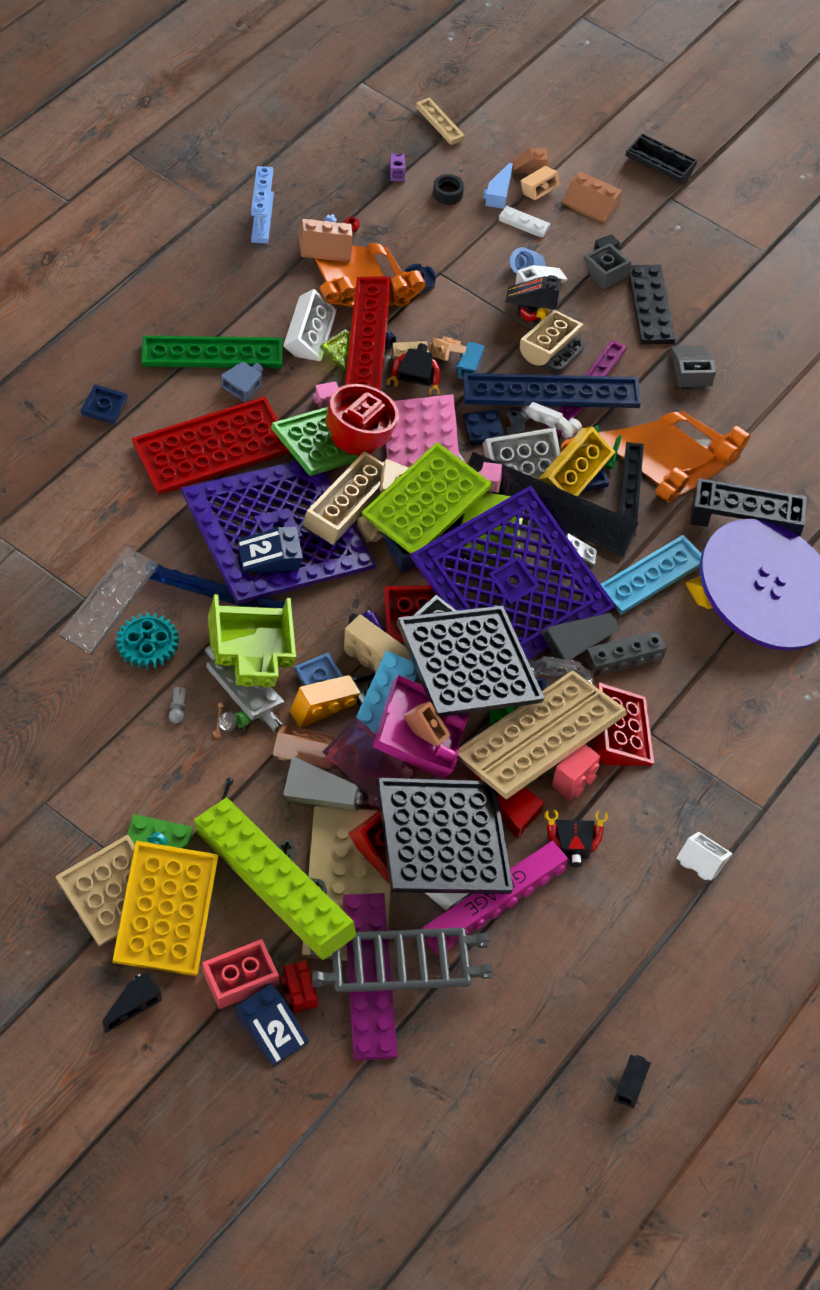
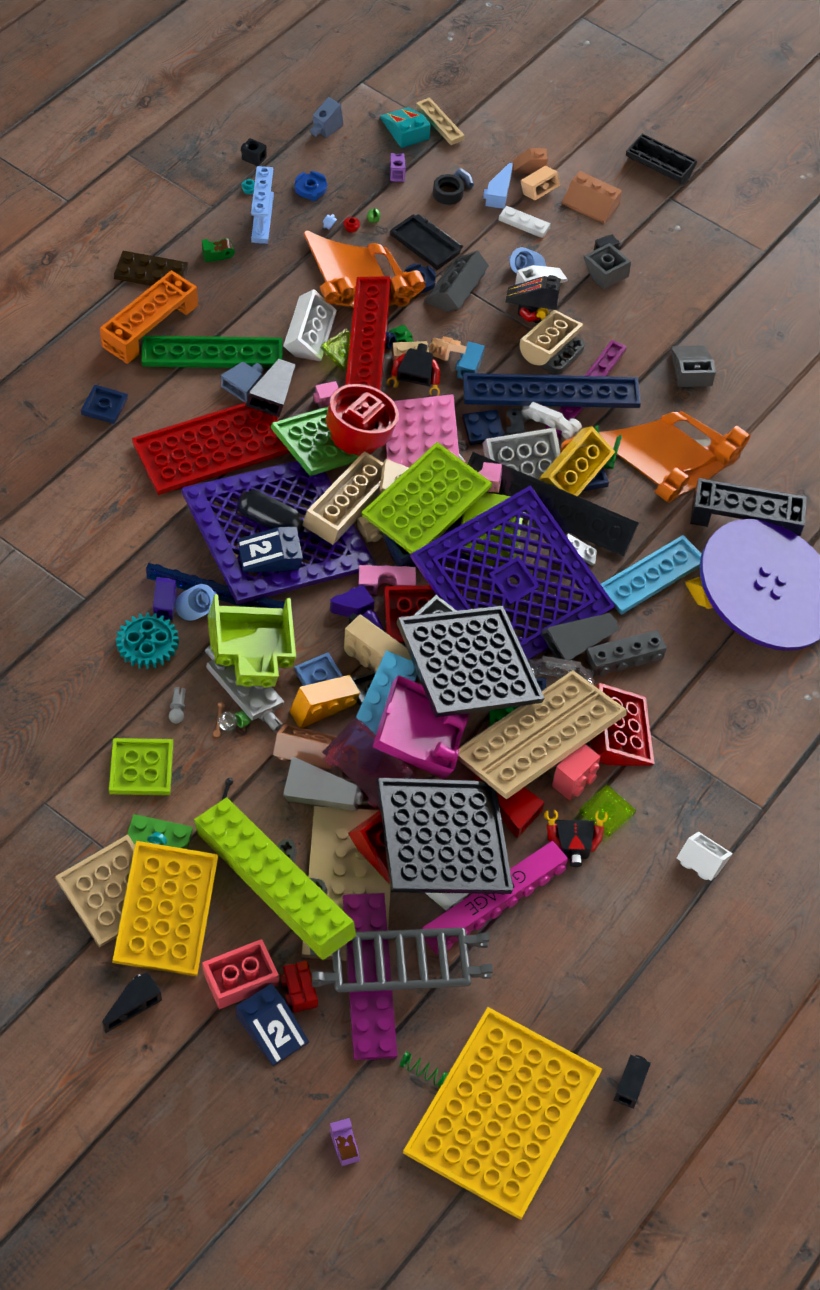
(108, 600): clear plate -> none
(124, 330): none -> orange plate
(141, 766): none -> lime plate
(146, 268): none -> dark brown plate
(165, 598): none -> dark purple slope
(194, 602): none -> light blue piece
(217, 250): none -> green leg
(248, 186): none -> teal plate
(254, 152): none -> black brick
(268, 511): none -> black brick
(272, 389): none -> slope
(311, 192): none -> blue plate
(325, 240): nougat slope -> none
(327, 118): none -> sand blue torso
(344, 1142): none -> medium lavender leg
(354, 601): none -> dark purple slope
(370, 216): none -> bright green hinge
(374, 576): none -> bright pink arch
(402, 334): none -> green plate
(407, 126): none -> teal slope
(407, 1056): none -> green piece
(426, 240): none -> black hinge
(427, 724): nougat slope -> none
(457, 282): none -> dark grey slope
(466, 176): none -> sand blue arm
(503, 1112): none -> yellow plate
(613, 804): none -> clear neon green plate
(631, 481): black plate -> none
(651, 305): black plate -> none

